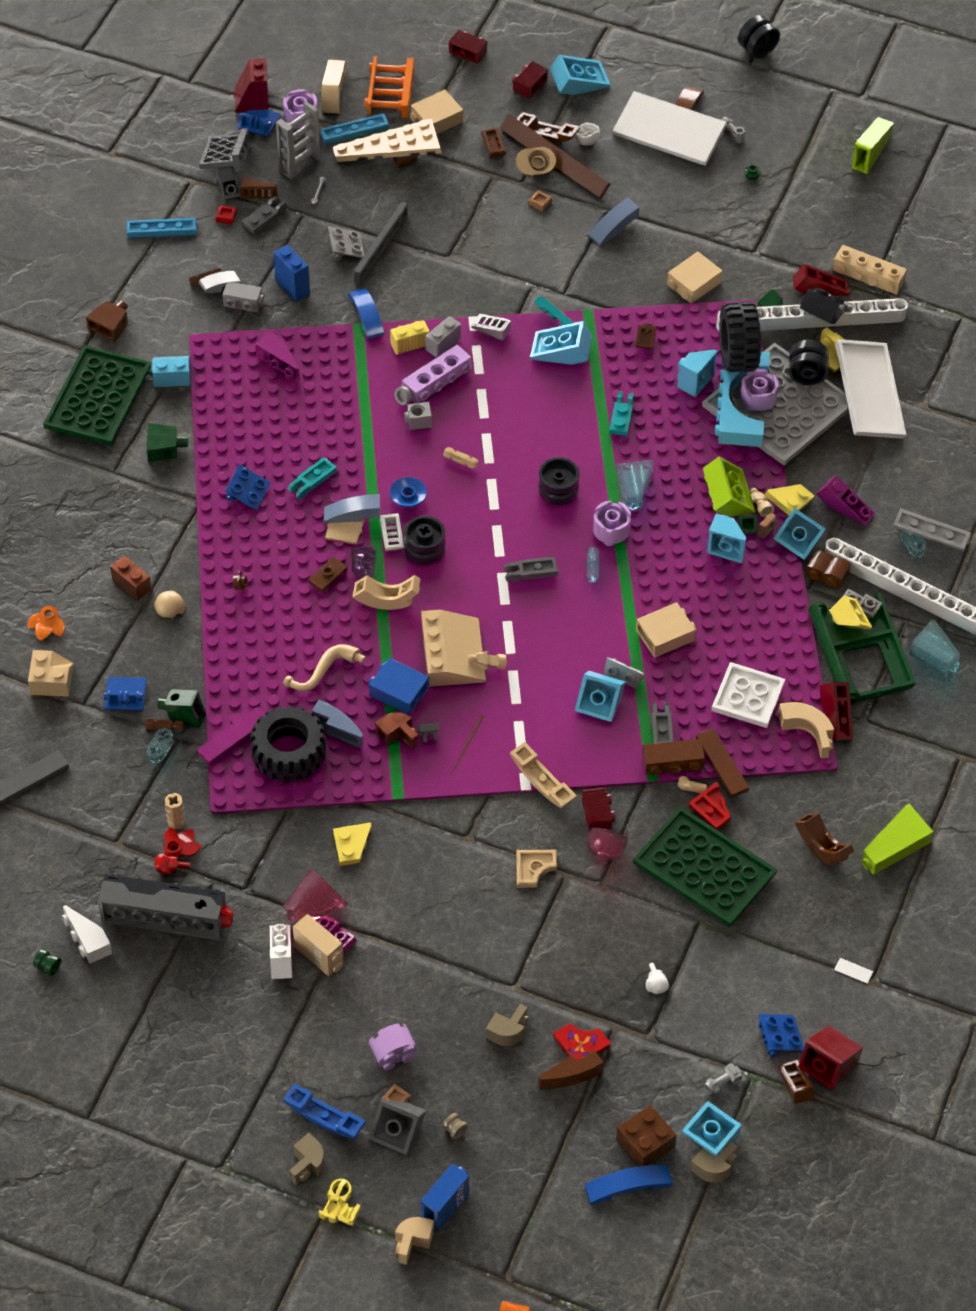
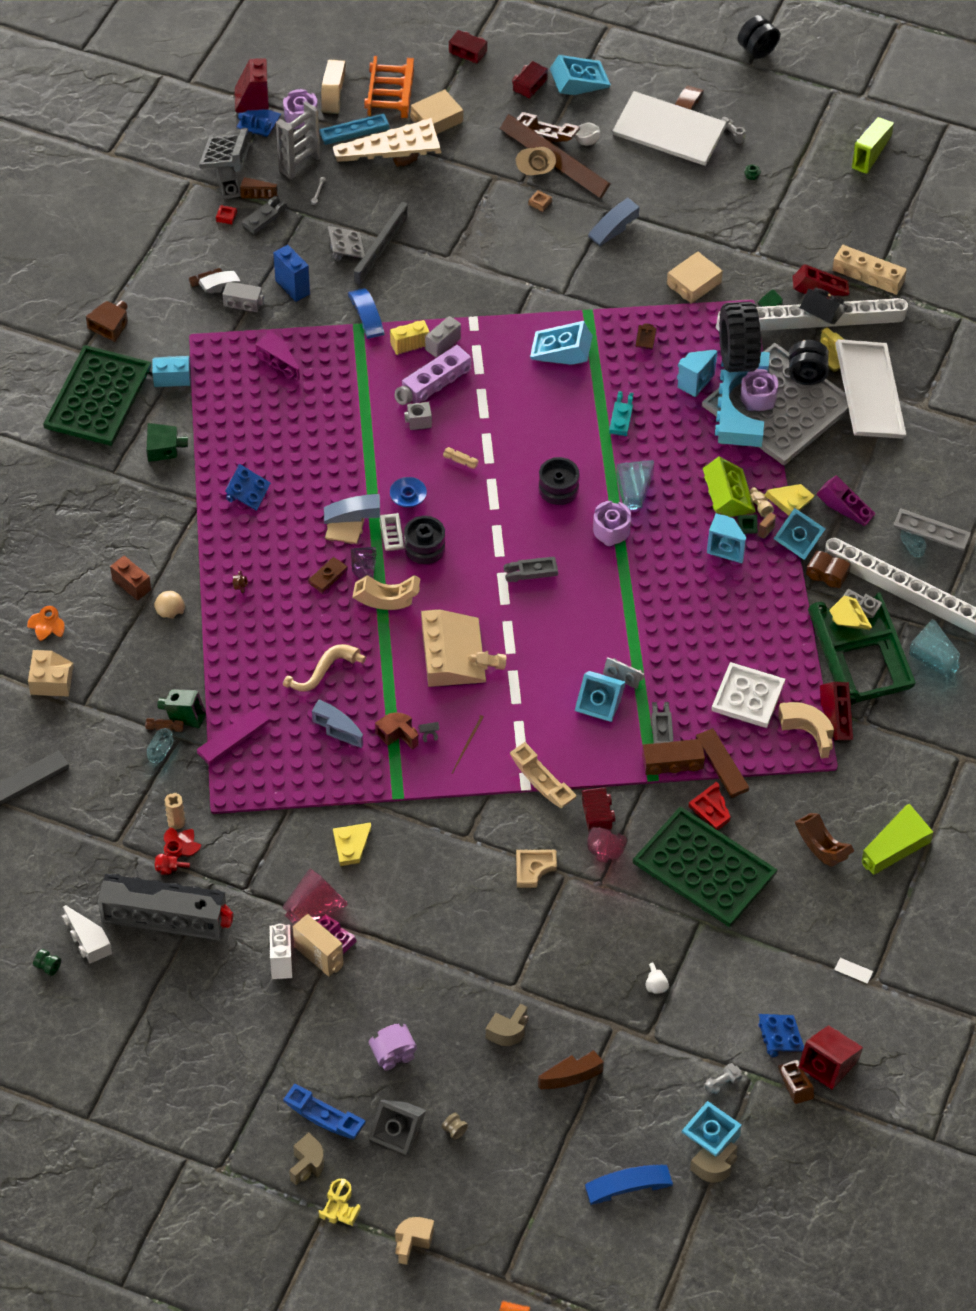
(125, 693): blue hinge -> none
(161, 227): dark azure tile -> none
(284, 723): black tyre -> none
(312, 477): teal hinge -> none
(397, 1094): medium nougat tile -> none
(398, 686): blue brick -> none
(445, 1196): blue brick -> none
(493, 142): reddish brown plate -> none
(500, 333): light grey slope -> none
(552, 311): teal hinge -> none
(580, 1042): red tile -> none
(592, 564): clear light blue axle -> none
(646, 1136): reddish brown brick -> none
(666, 629): tan brick -> none
(685, 784): tan arm -> none

